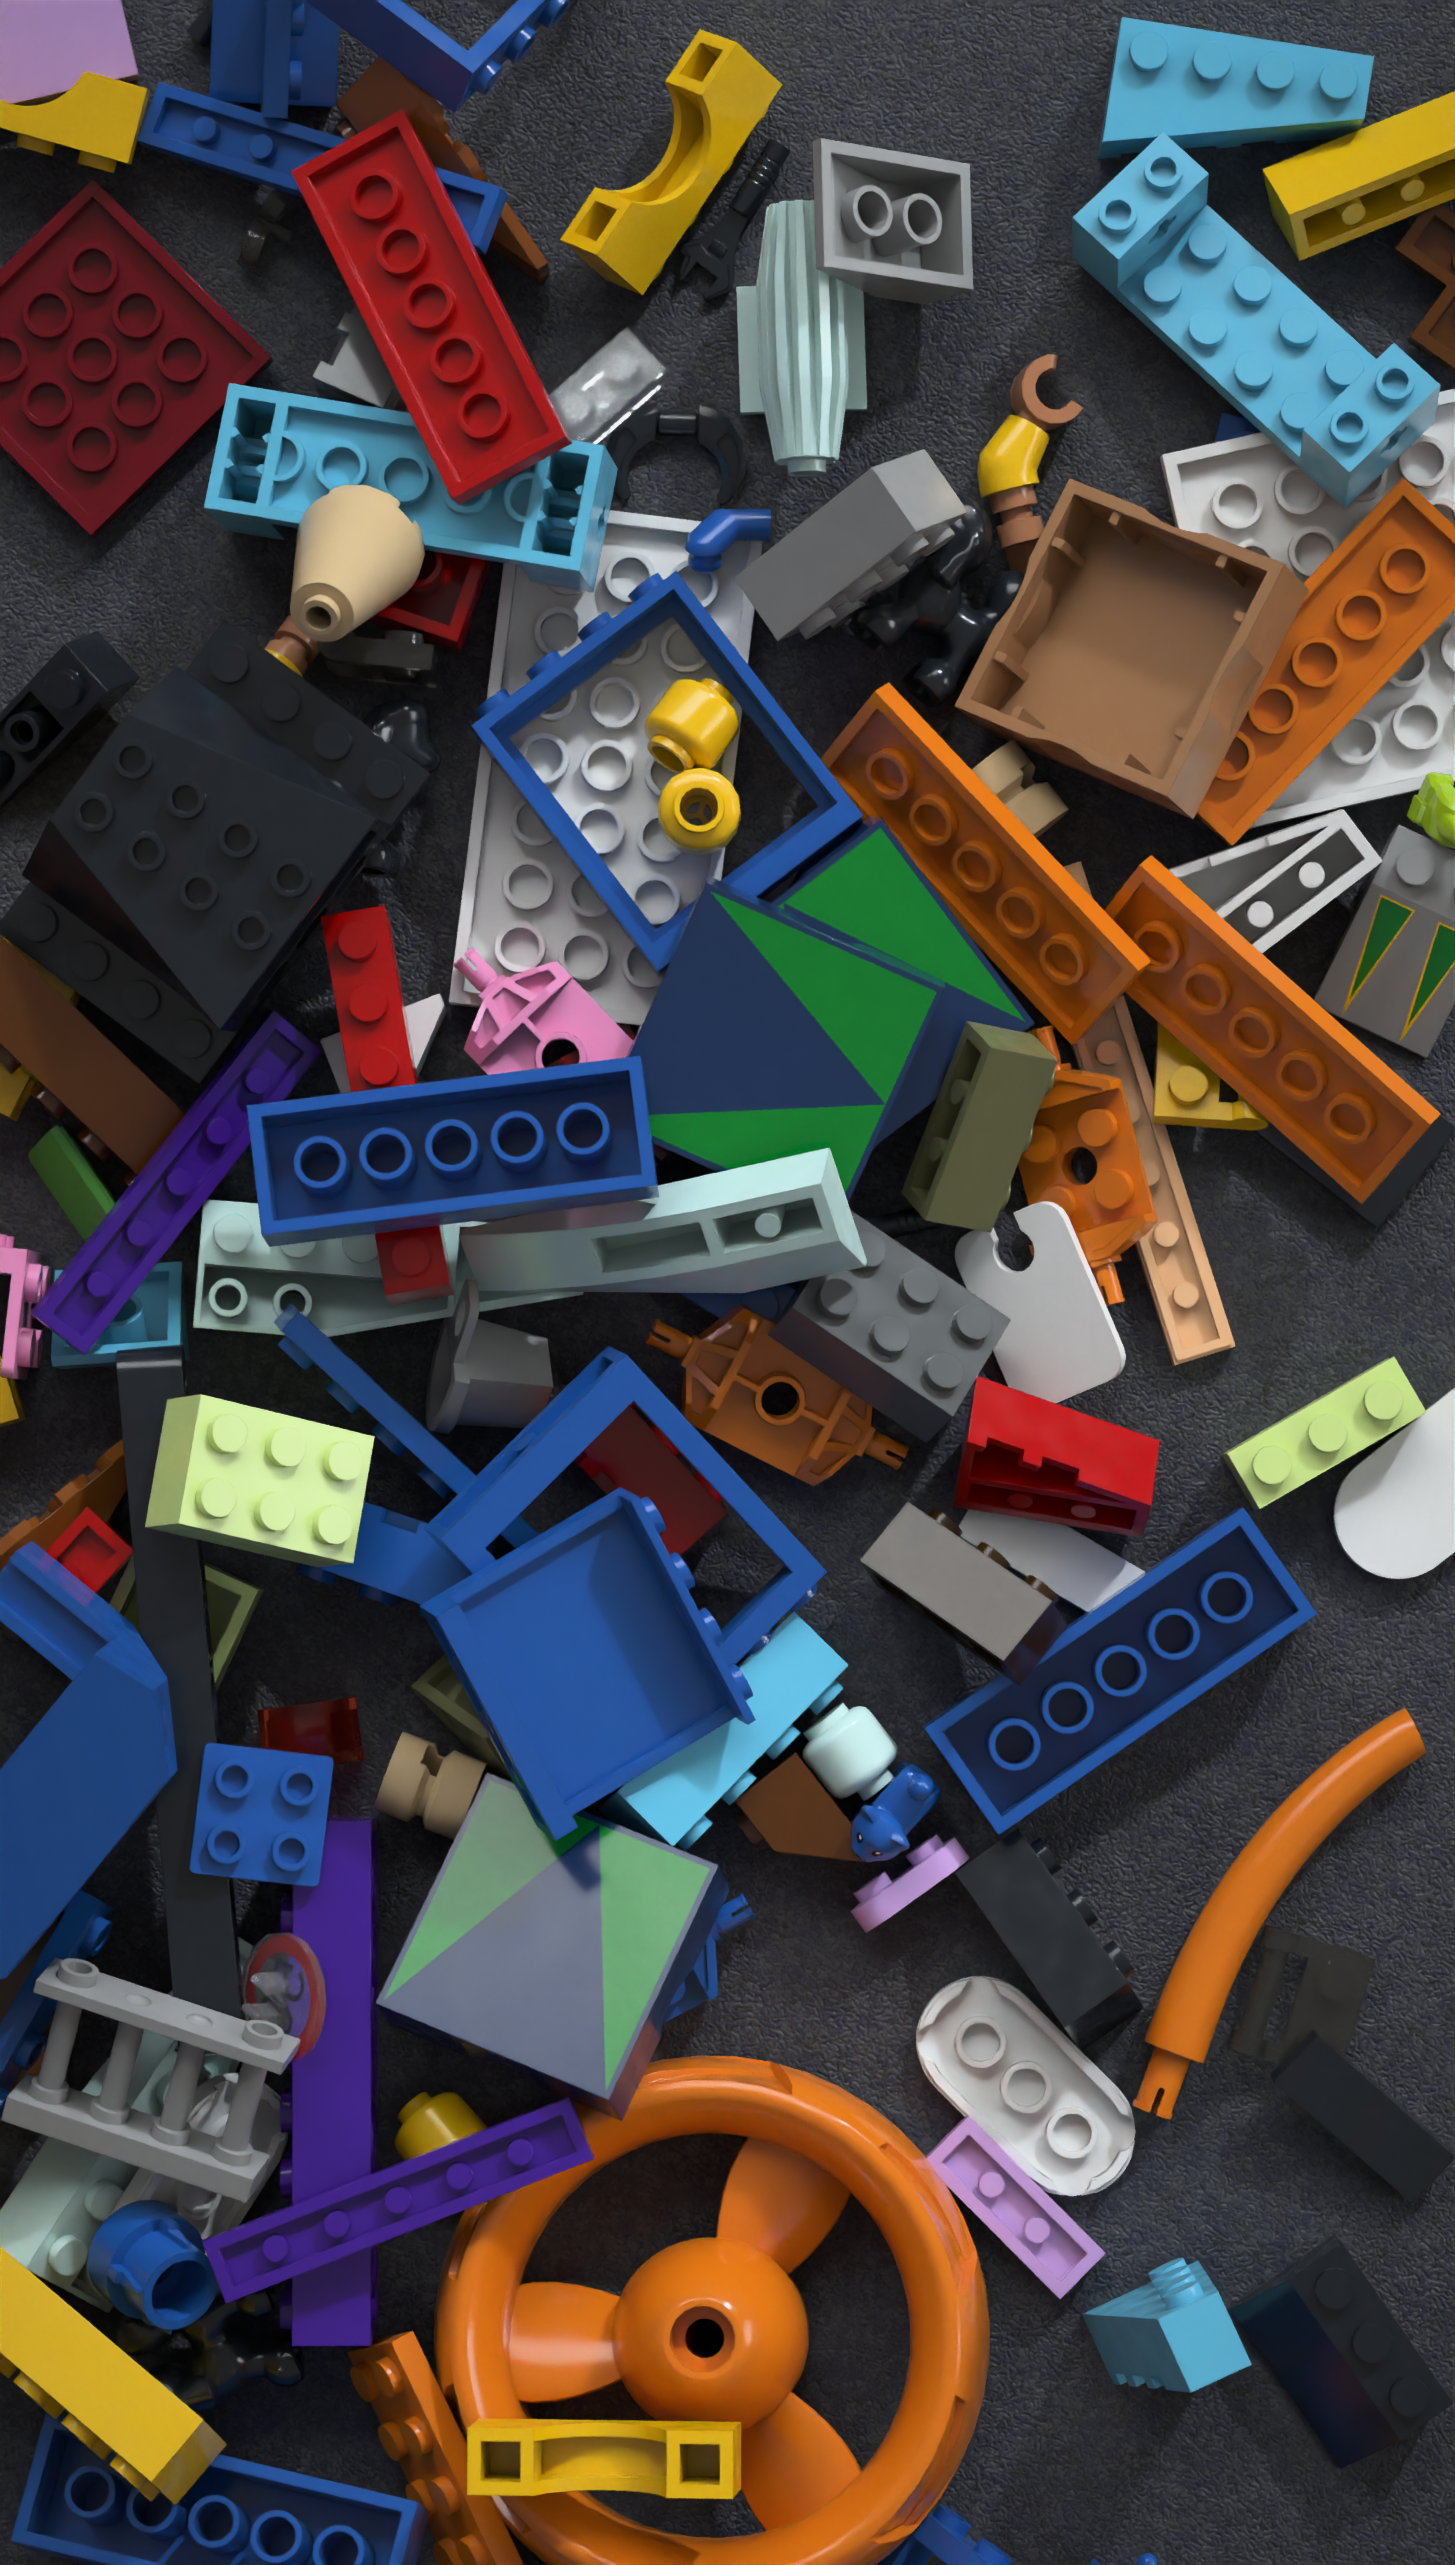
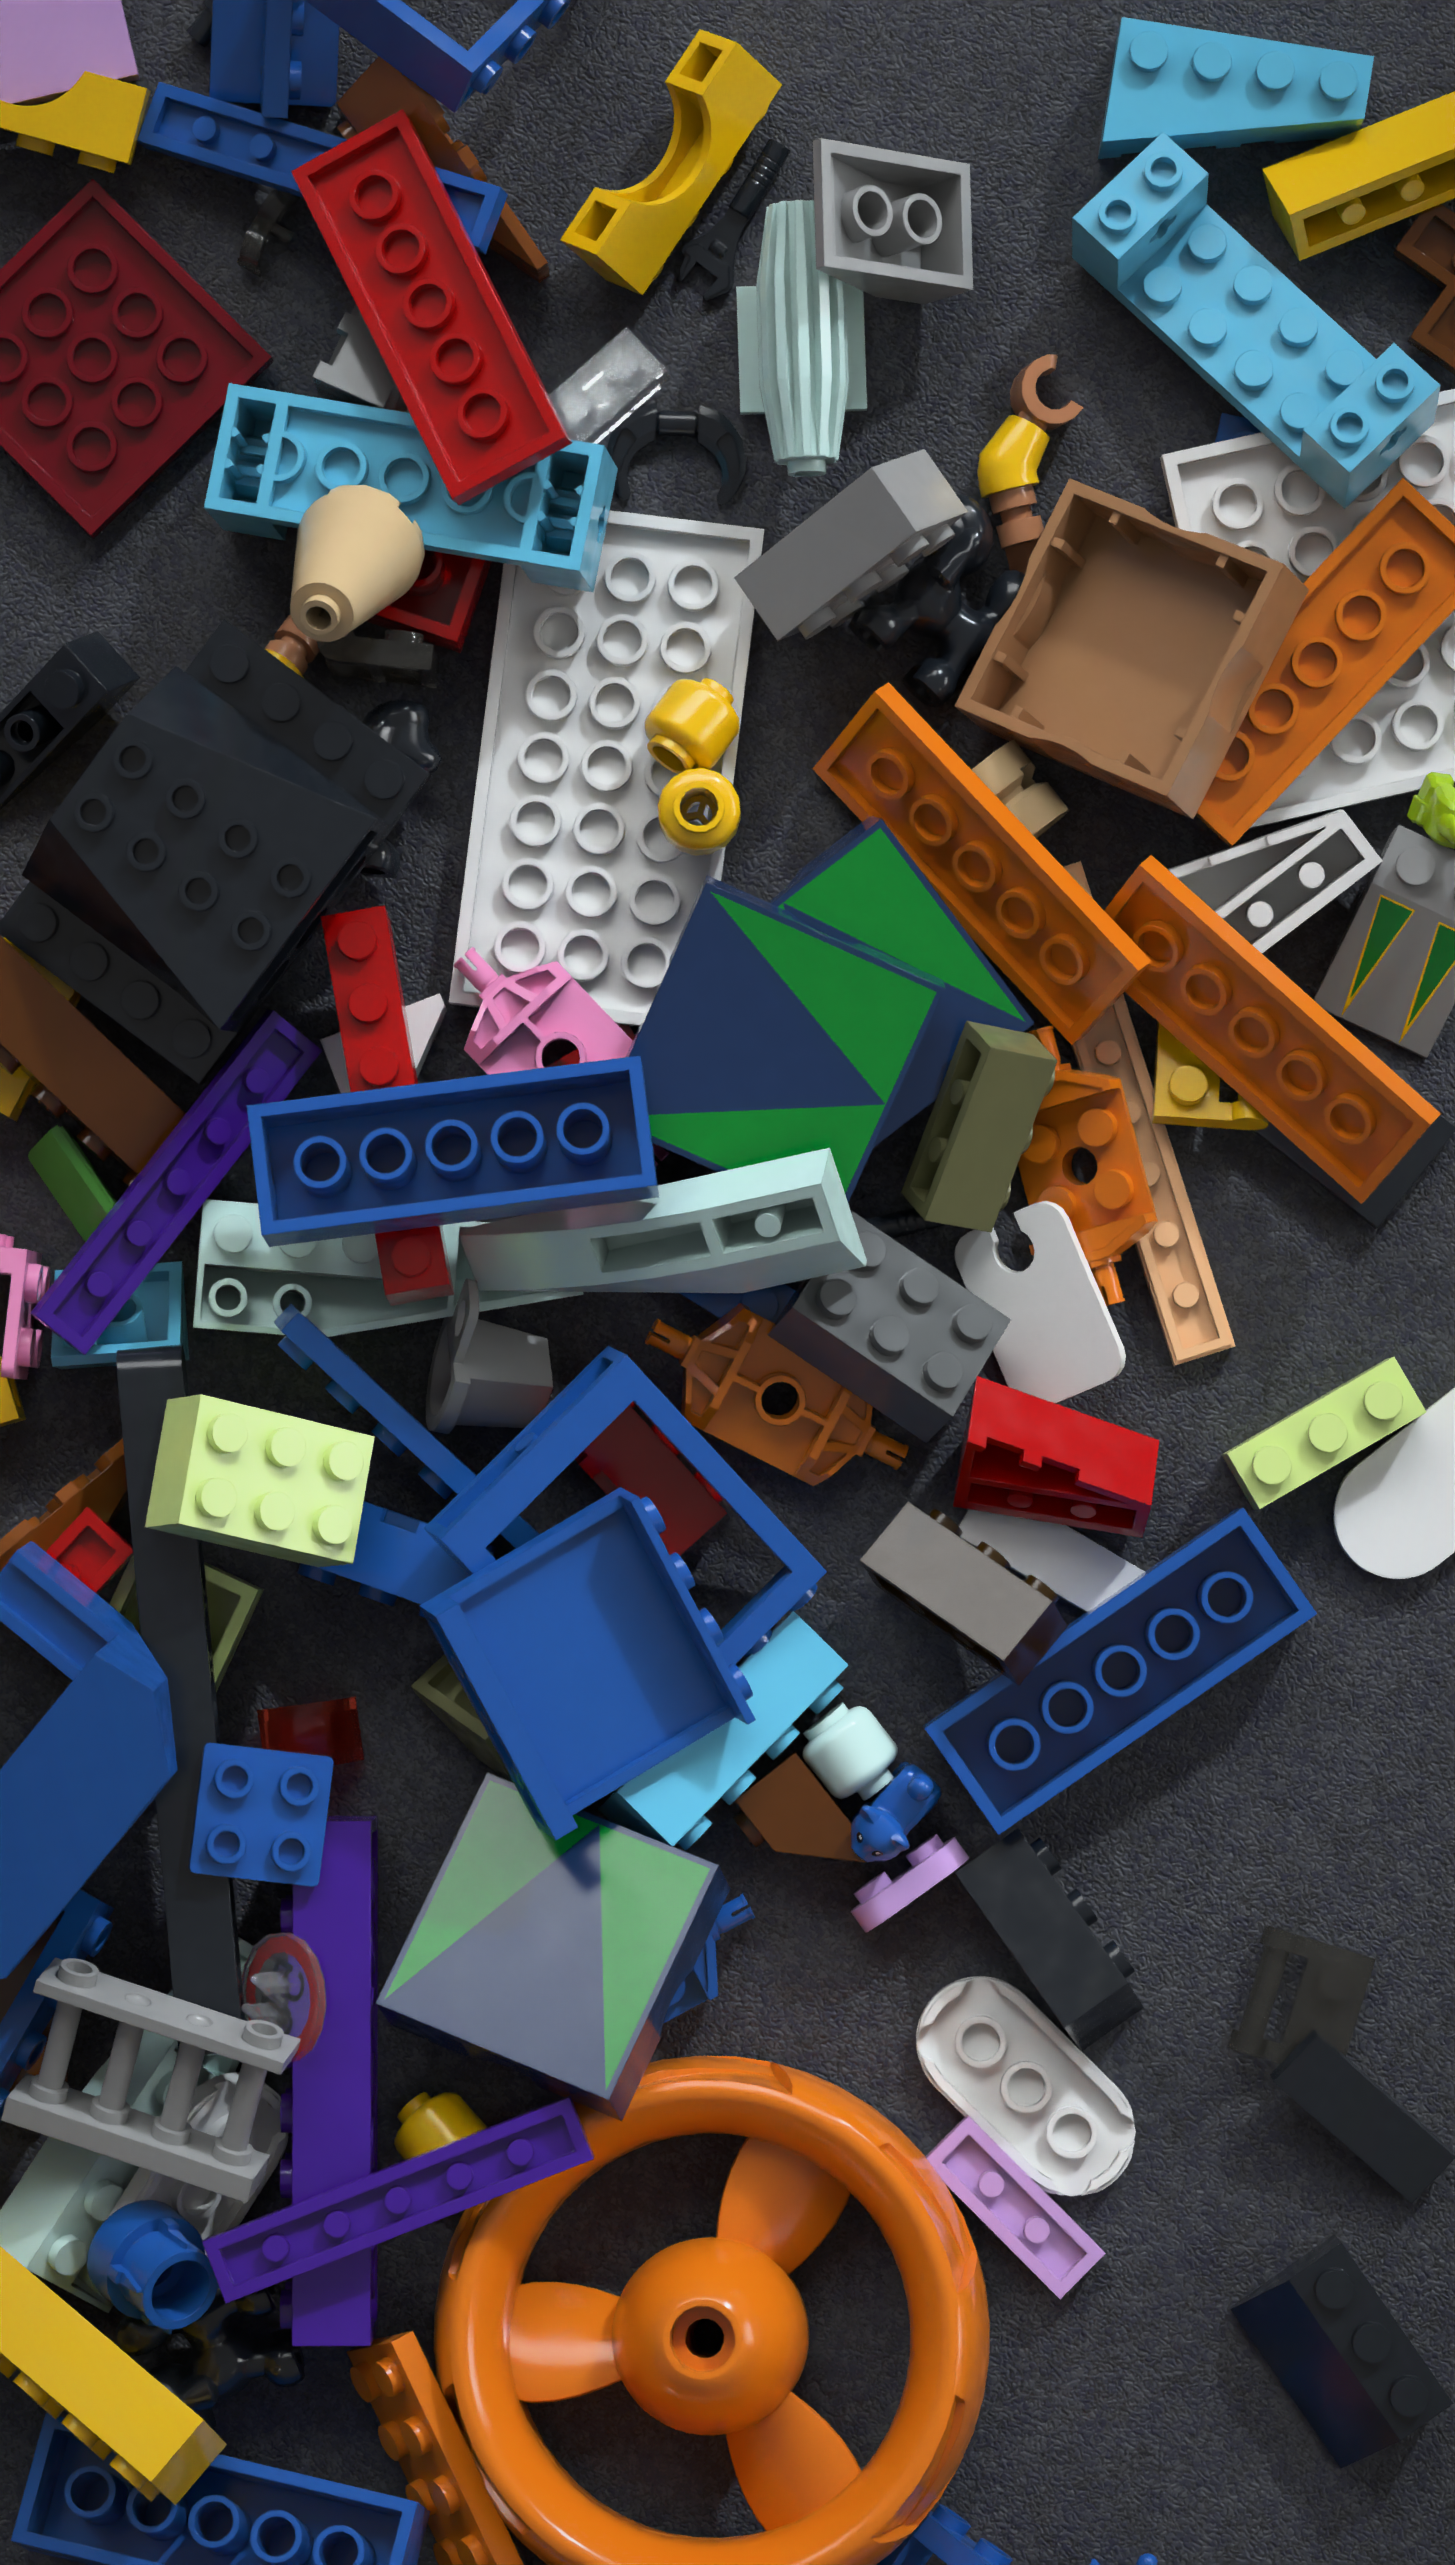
(429, 1785): tan wheel -> none
(602, 643): blue window -> none
(615, 2455): yellow arch -> none
(720, 531): blue arm -> none
(1168, 2332): medium azure wedge -> none
(1249, 1891): orange animal -> none

